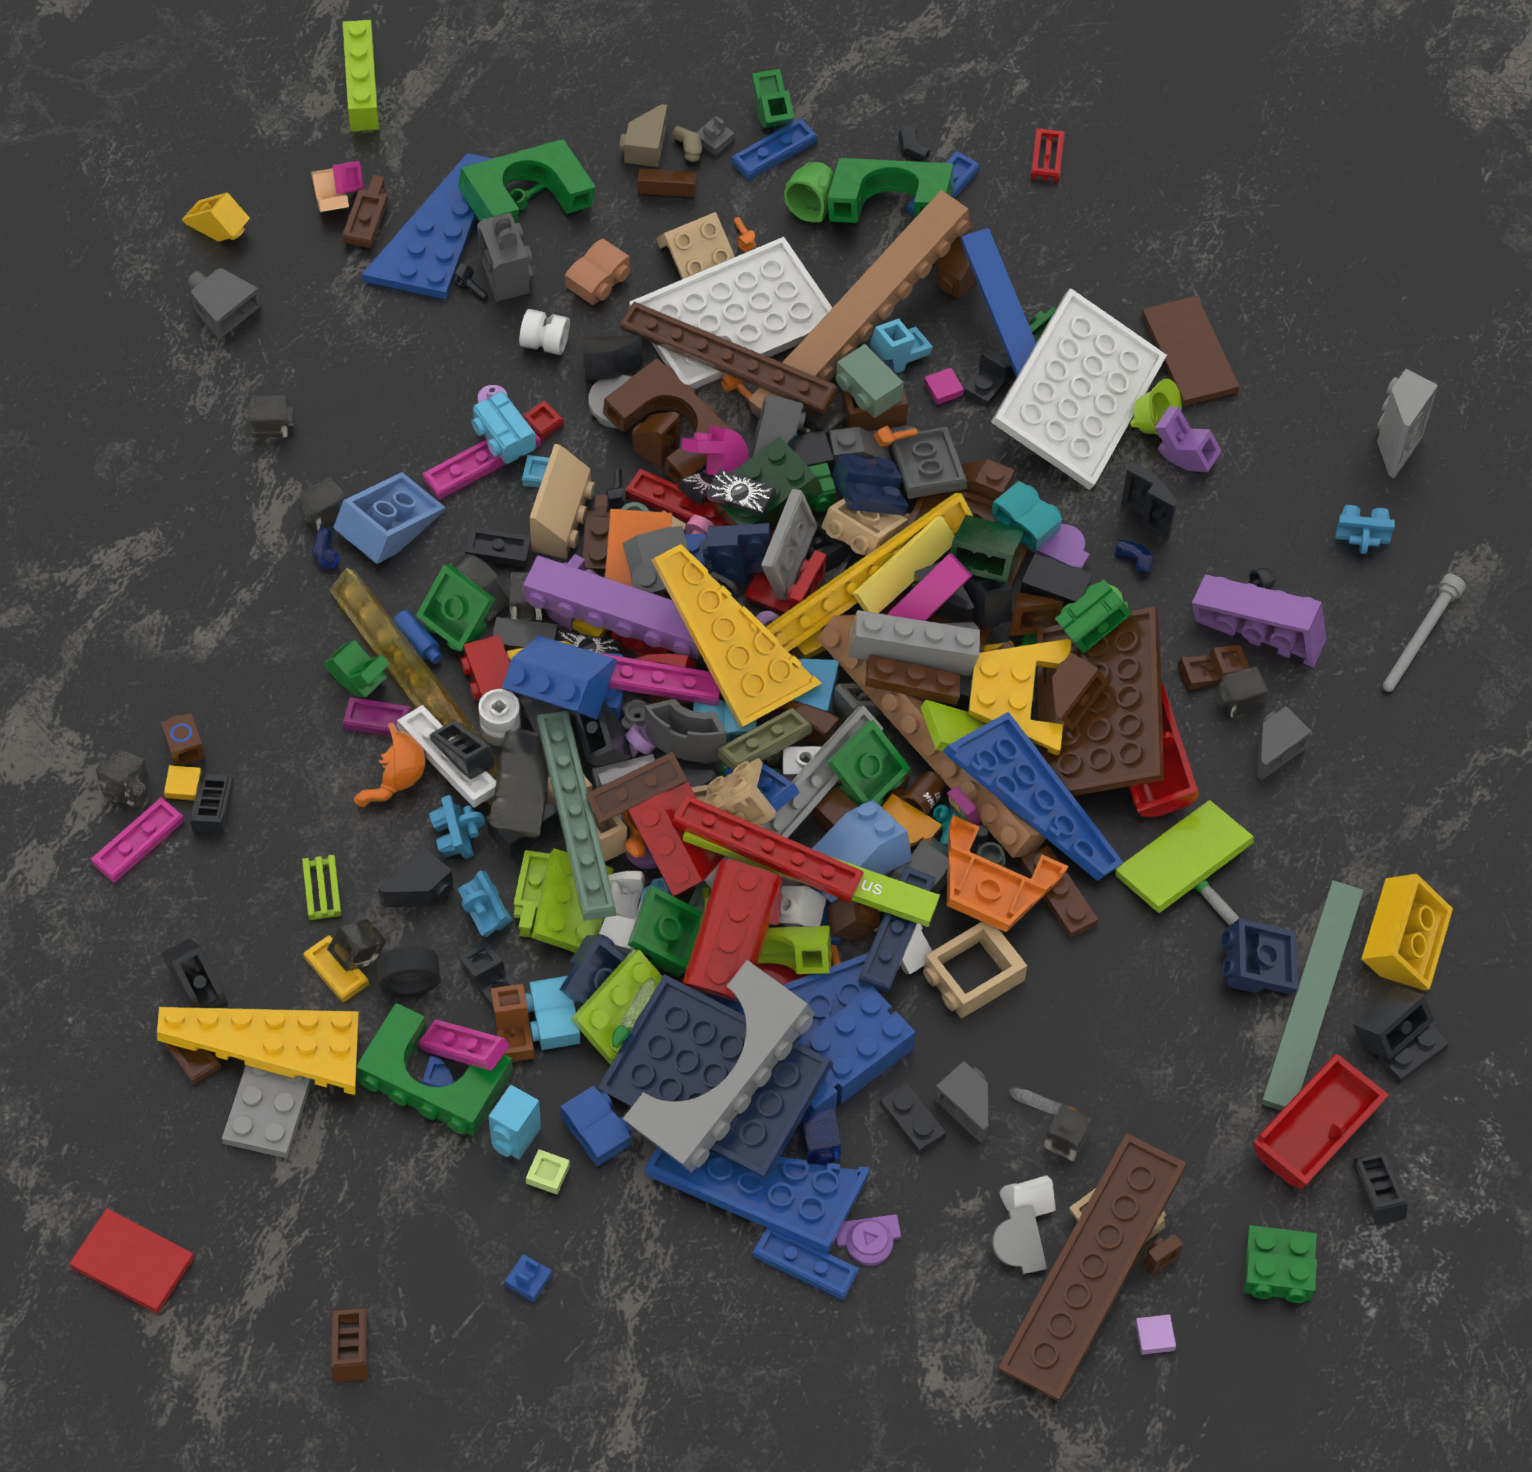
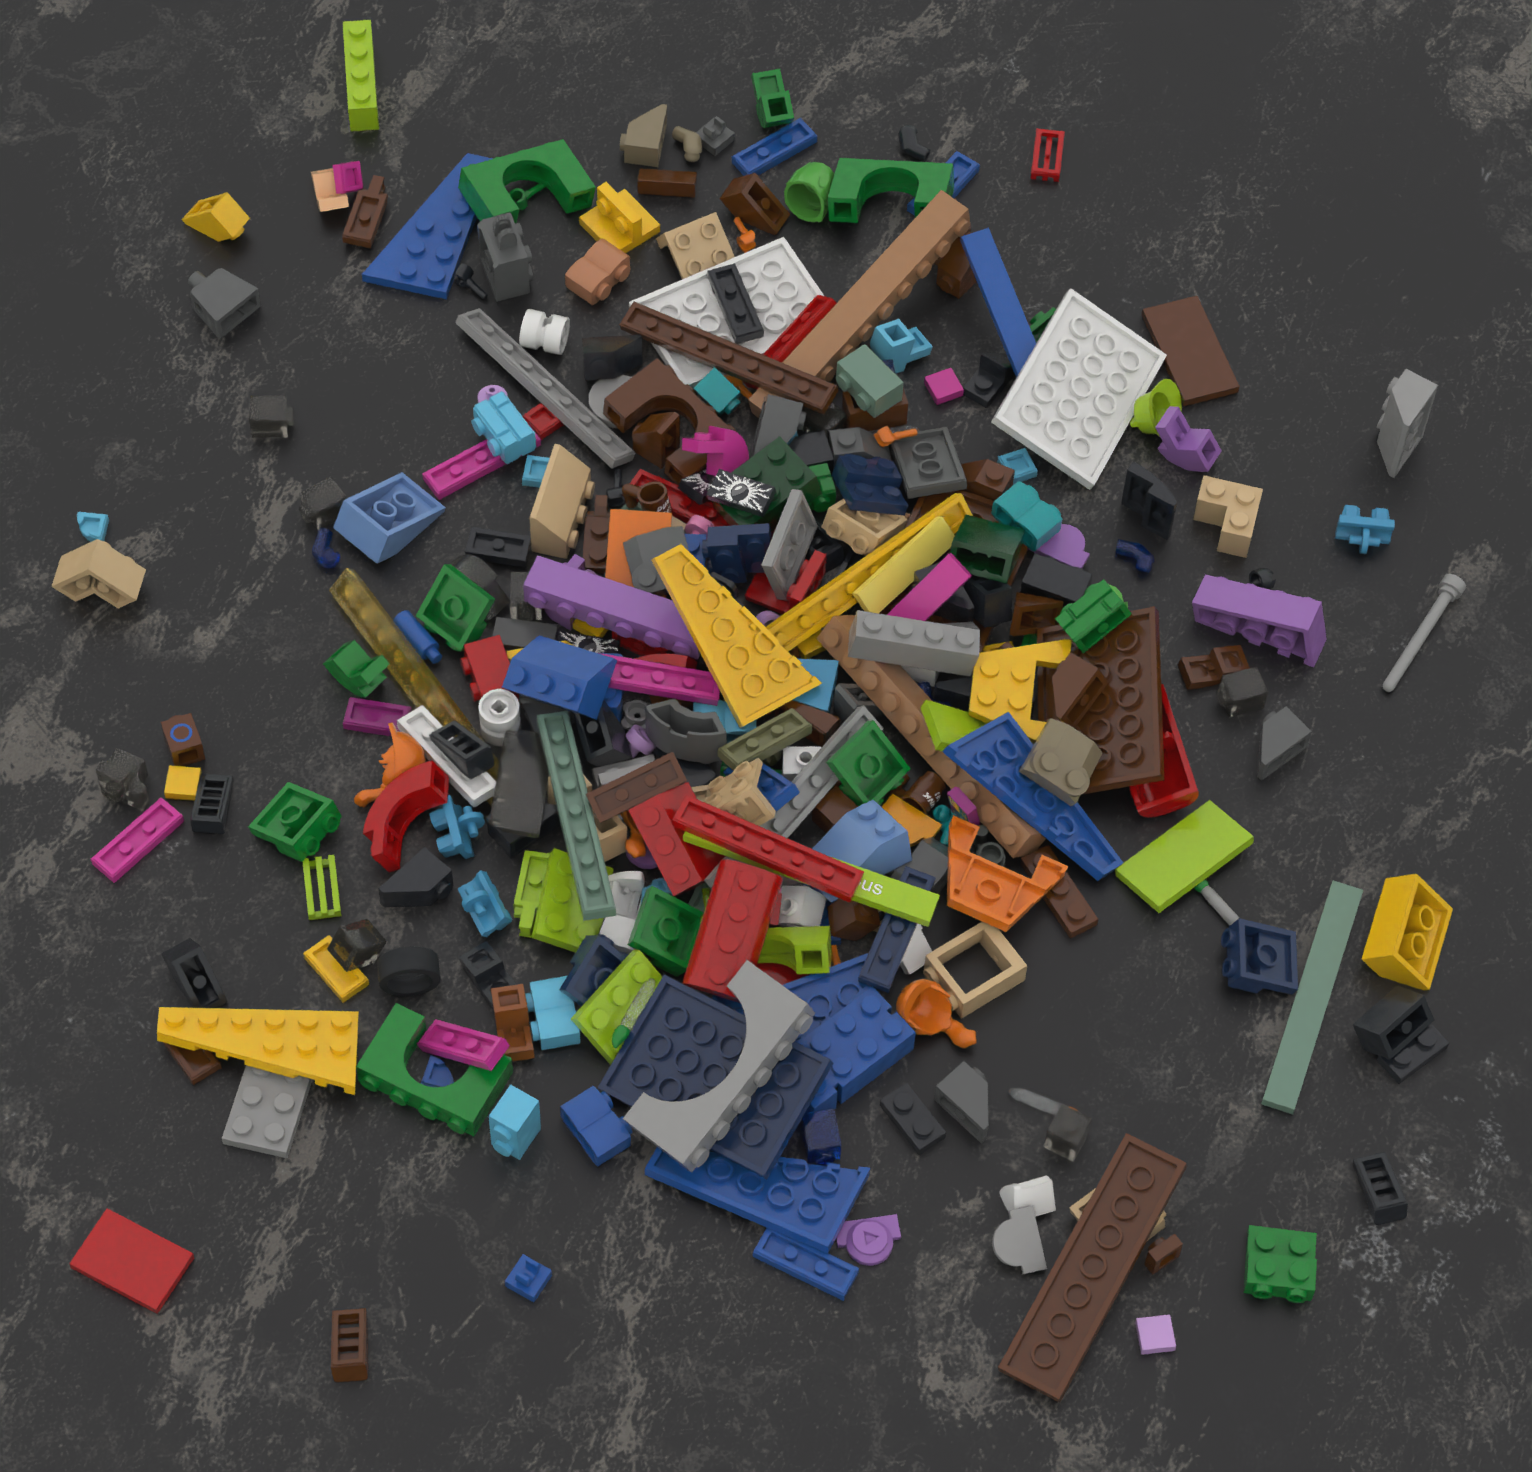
(93, 525): none -> medium azure tile
(99, 571): none -> tan brick
(296, 821): none -> green plate
(398, 806): none -> red arch
(545, 388): none -> light grey tile
(547, 1171): yellowish green plate -> none
(619, 219): none -> yellow bracket
(651, 496): none -> reddish brown piece
(718, 392): none -> teal brick
(735, 303): none -> black tile
(754, 203): none -> reddish brown slope
(799, 329): none -> red tile
(912, 679): reddish brown plate -> none
(929, 1011): none -> orange piece
(1021, 463): none -> medium azure tile
(1062, 761): none -> dark tan slope
(1233, 508): none -> tan brick
(1318, 1122): red container -> none

